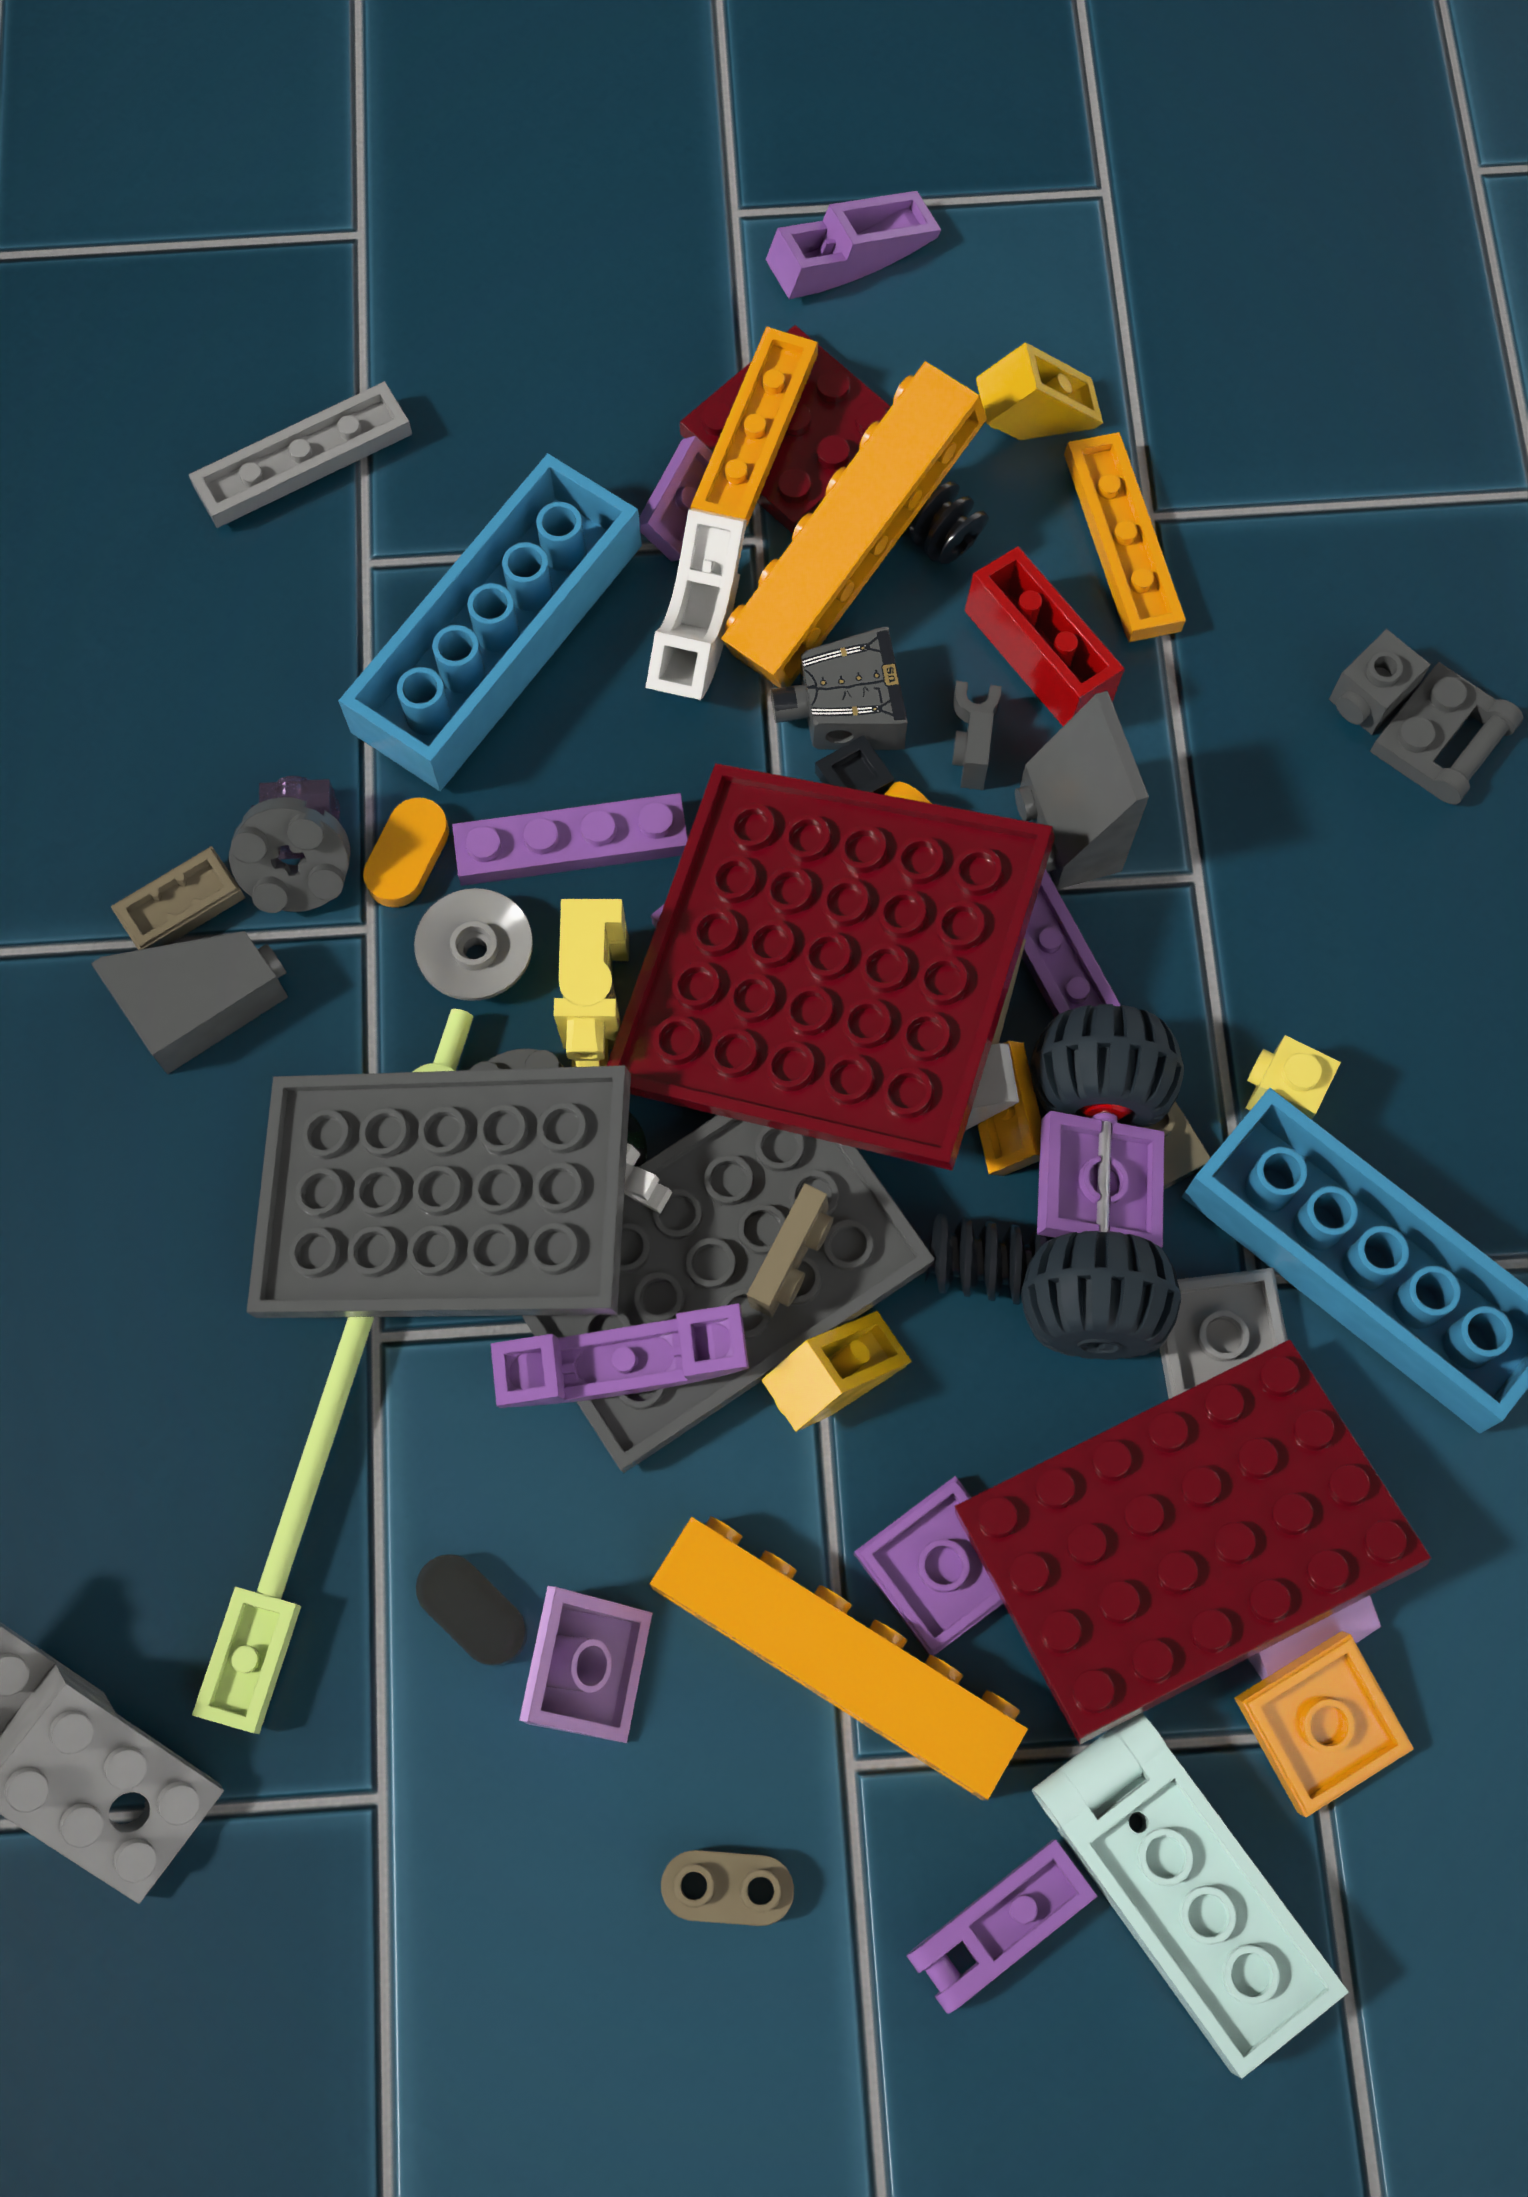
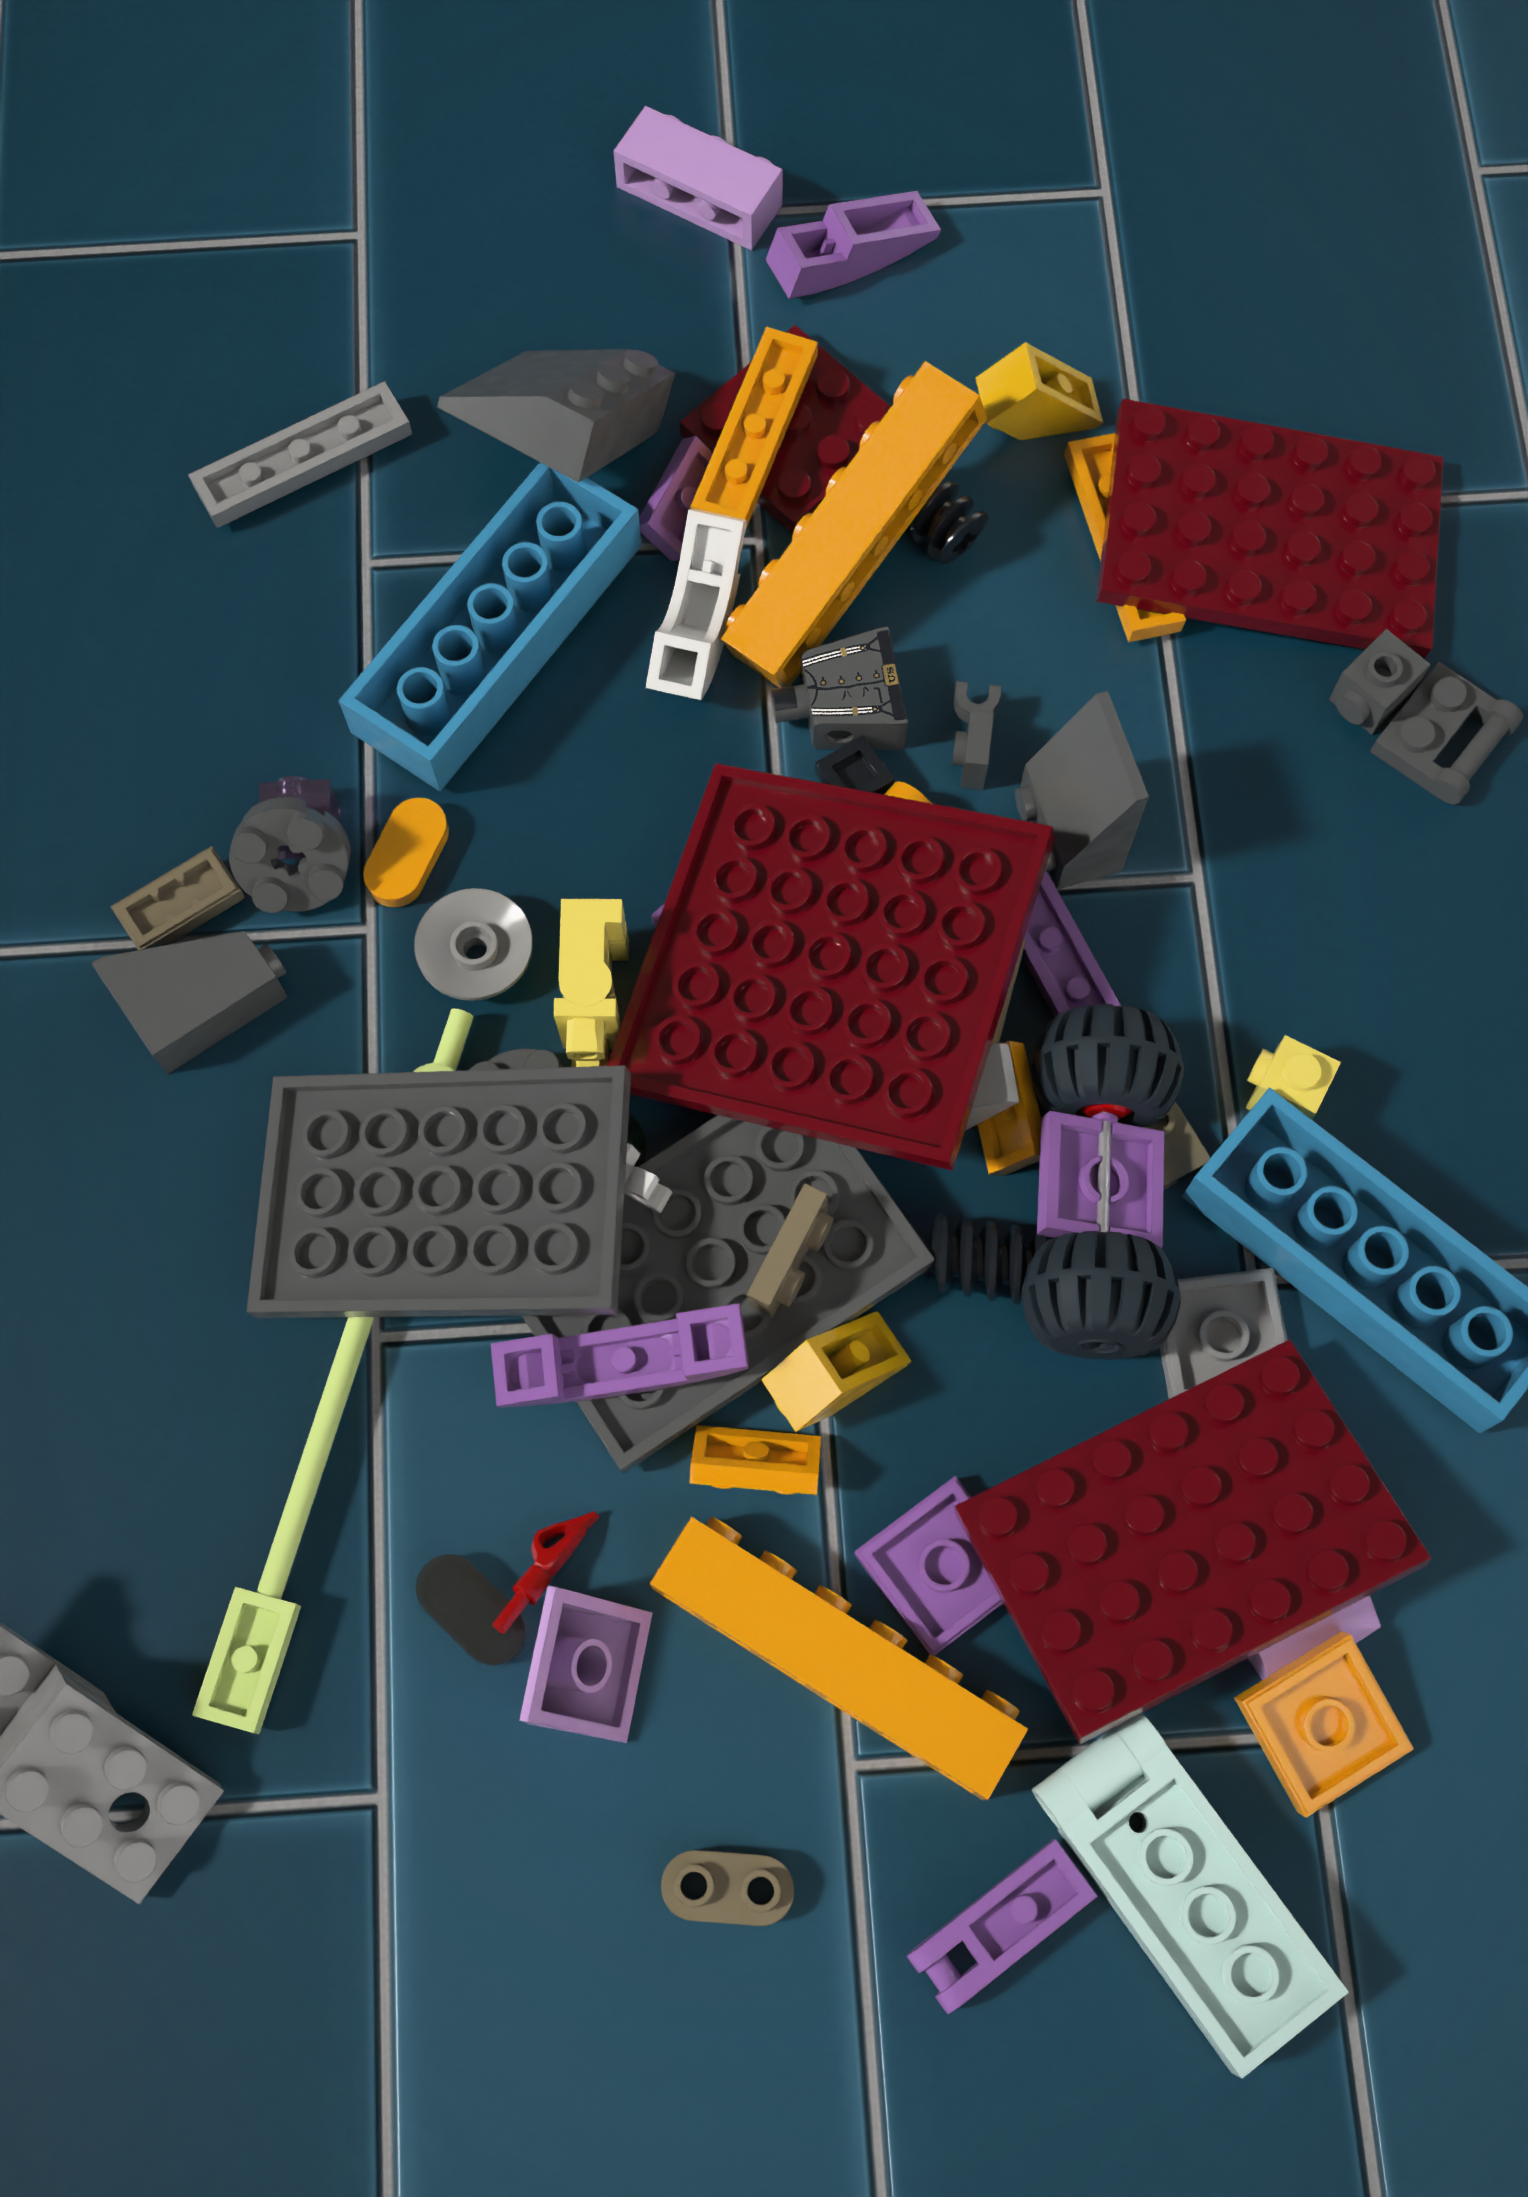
(546, 1565): none -> red hand
(567, 405): none -> dark grey slope
(570, 839): medium lavender plate -> none
(698, 177): none -> lavender brick
(755, 1460): none -> light orange plate
(1041, 635): red brick -> none
(1271, 528): none -> dark red plate

